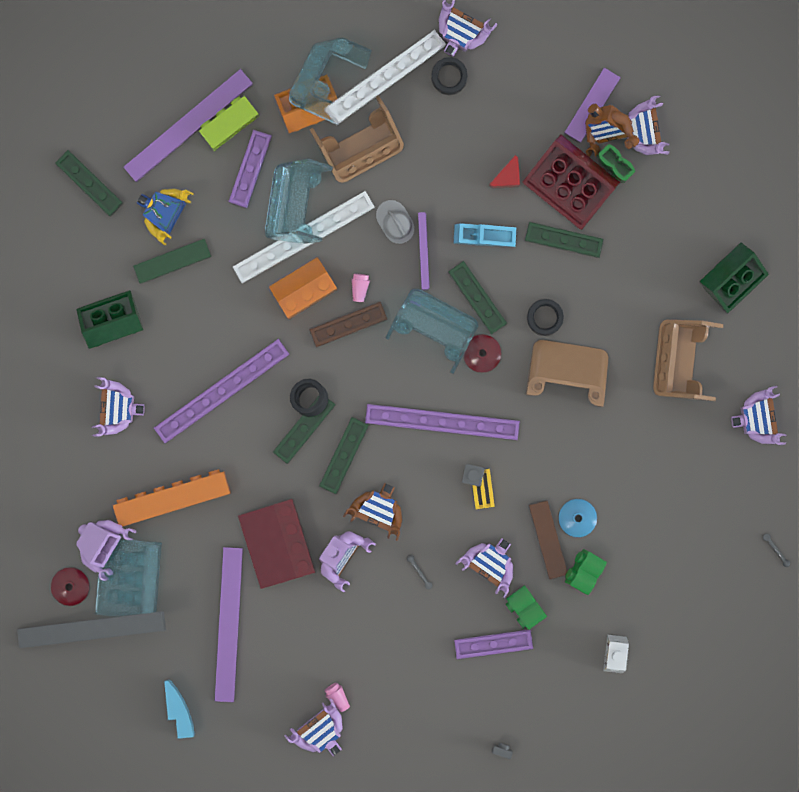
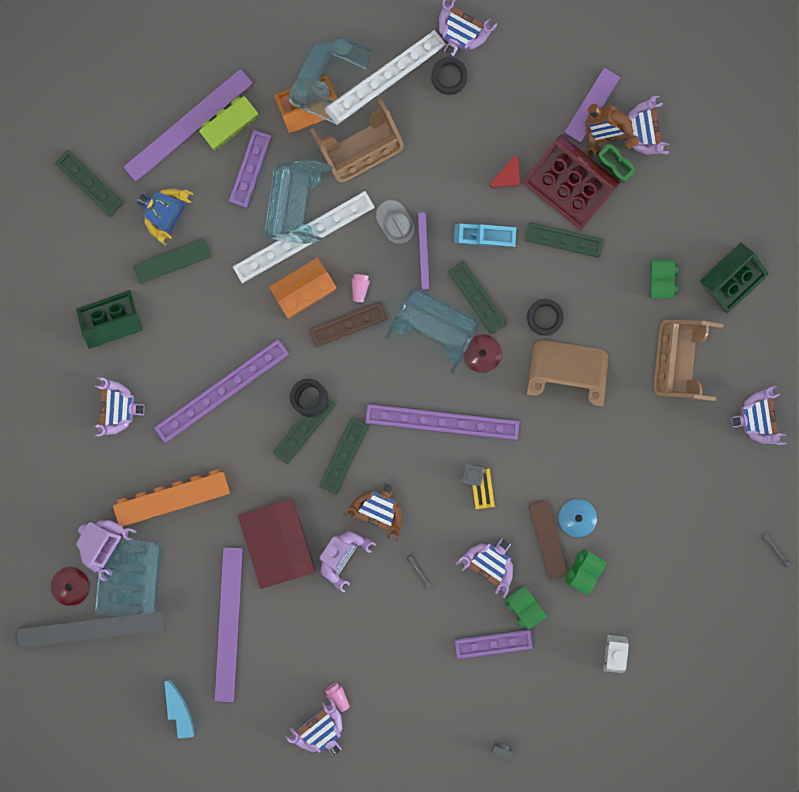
(663, 279): none -> green brick

